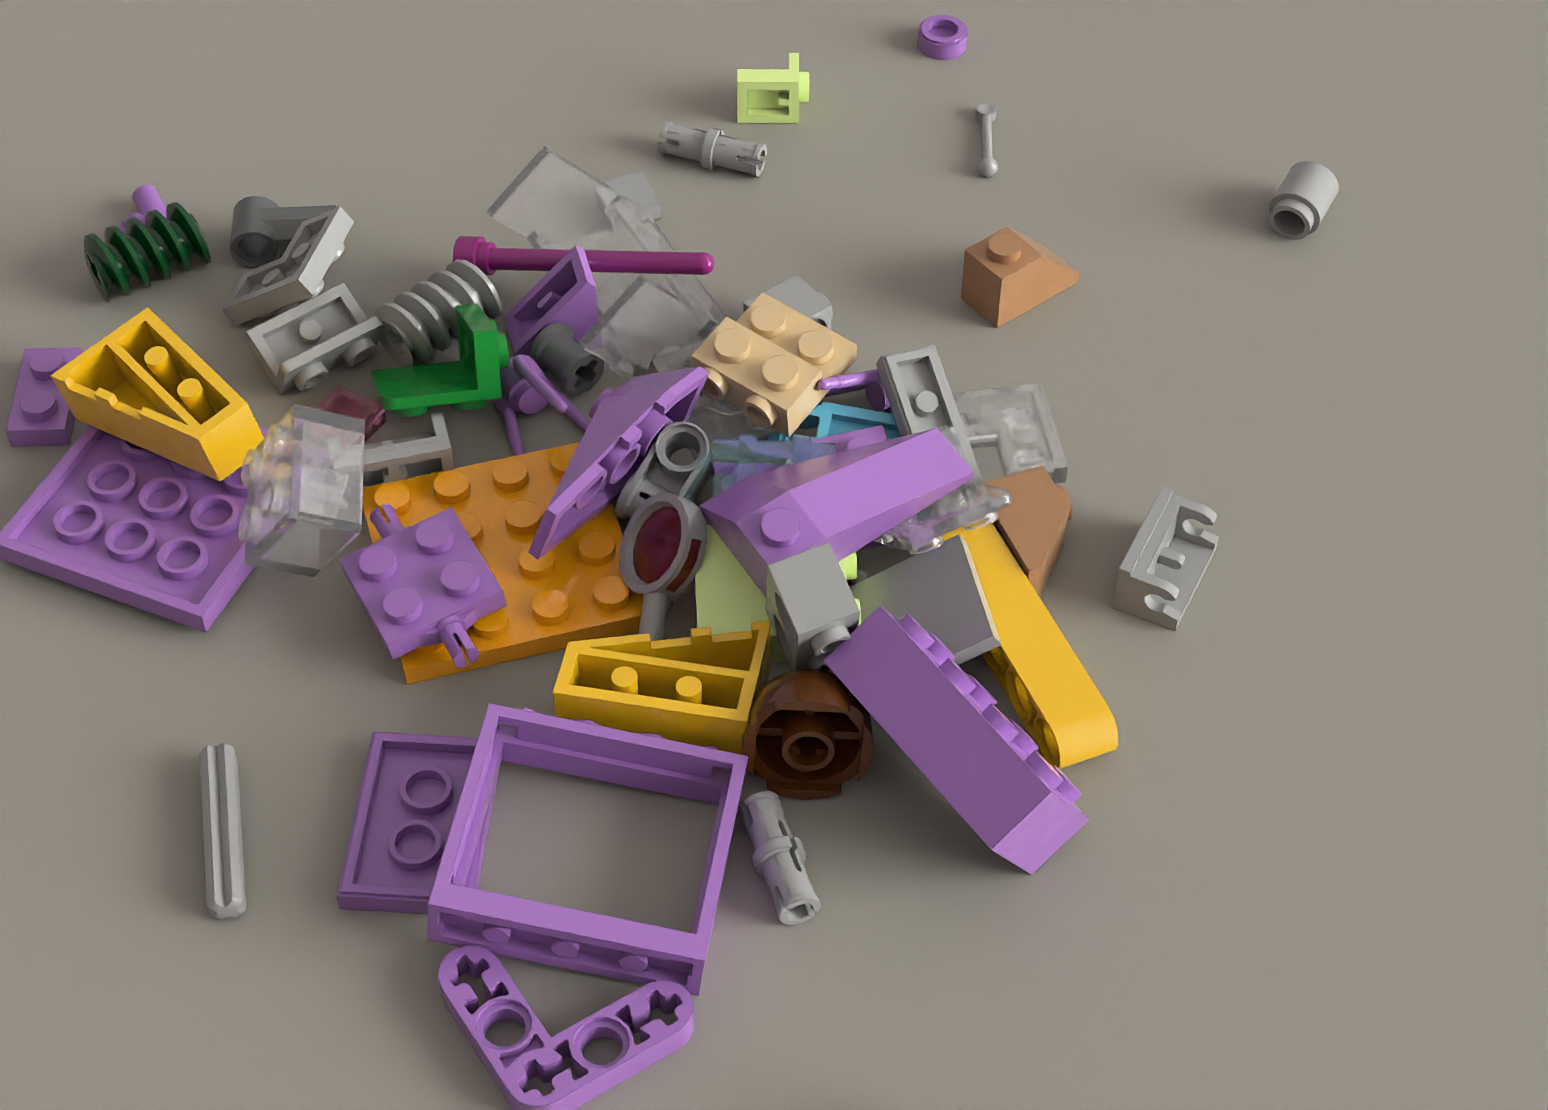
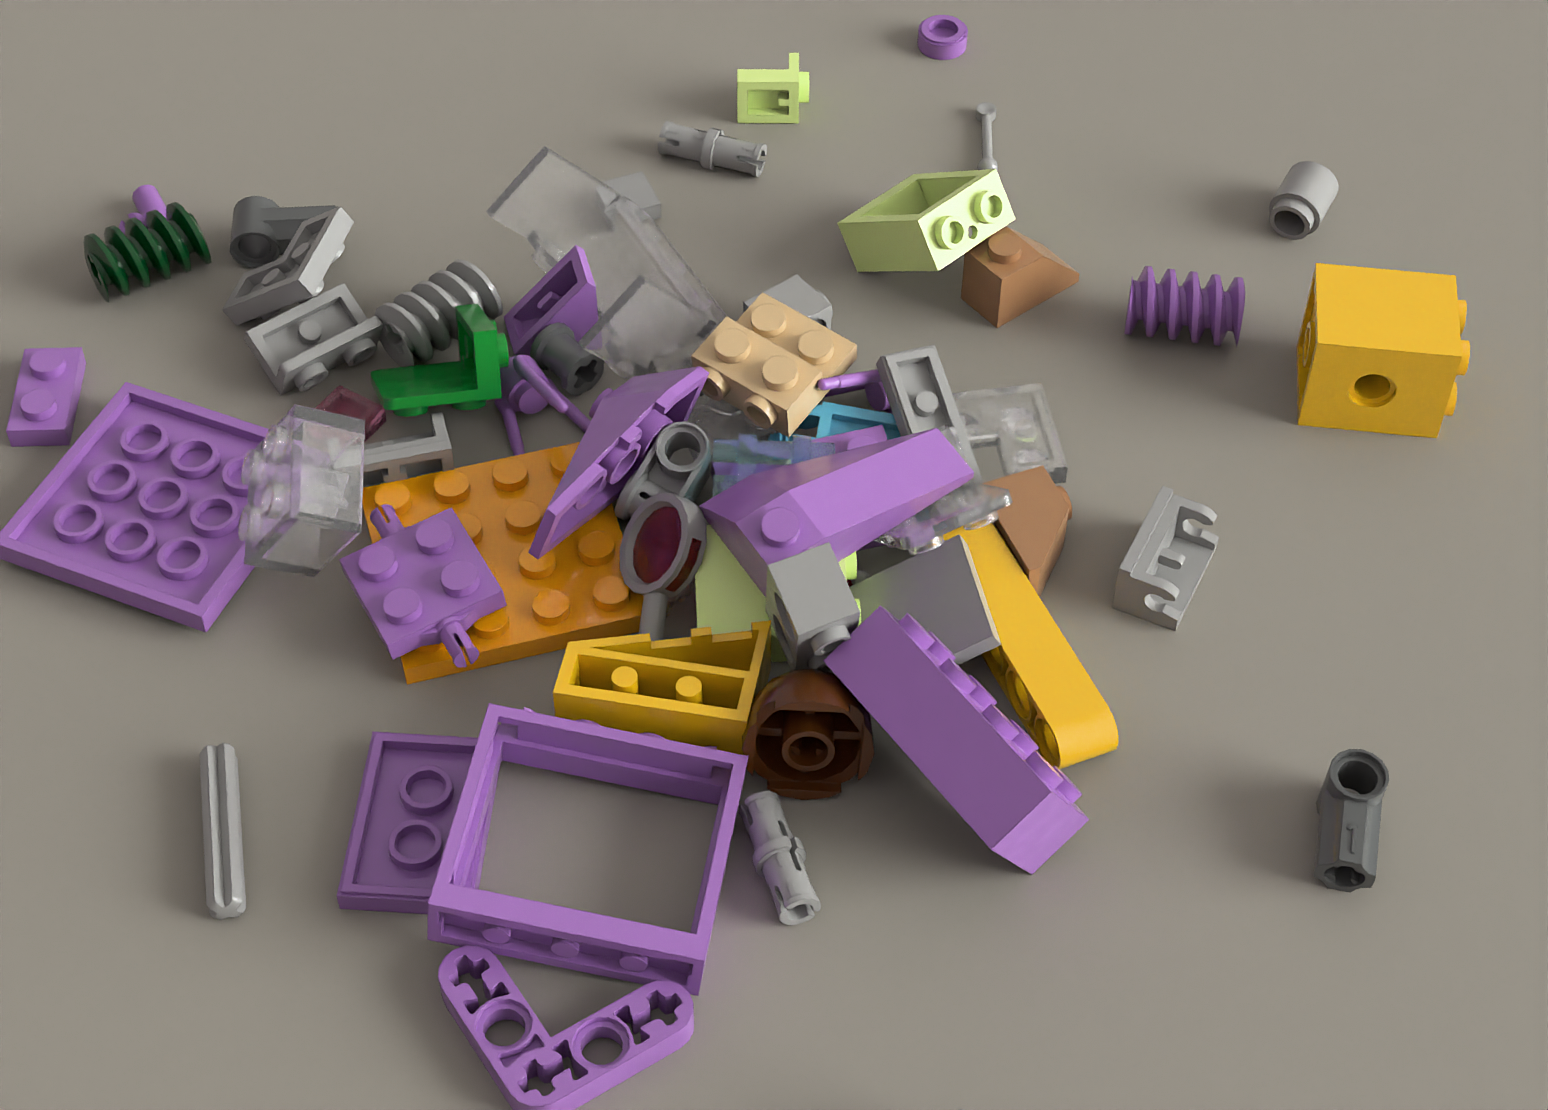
(160, 397): yellow wedge -> none
(489, 259): magenta piece -> none
(926, 221): none -> yellowish green window
(1186, 305): none -> medium lavender piece
(1350, 821): none -> dark grey piece
(1380, 350): none -> yellow brick

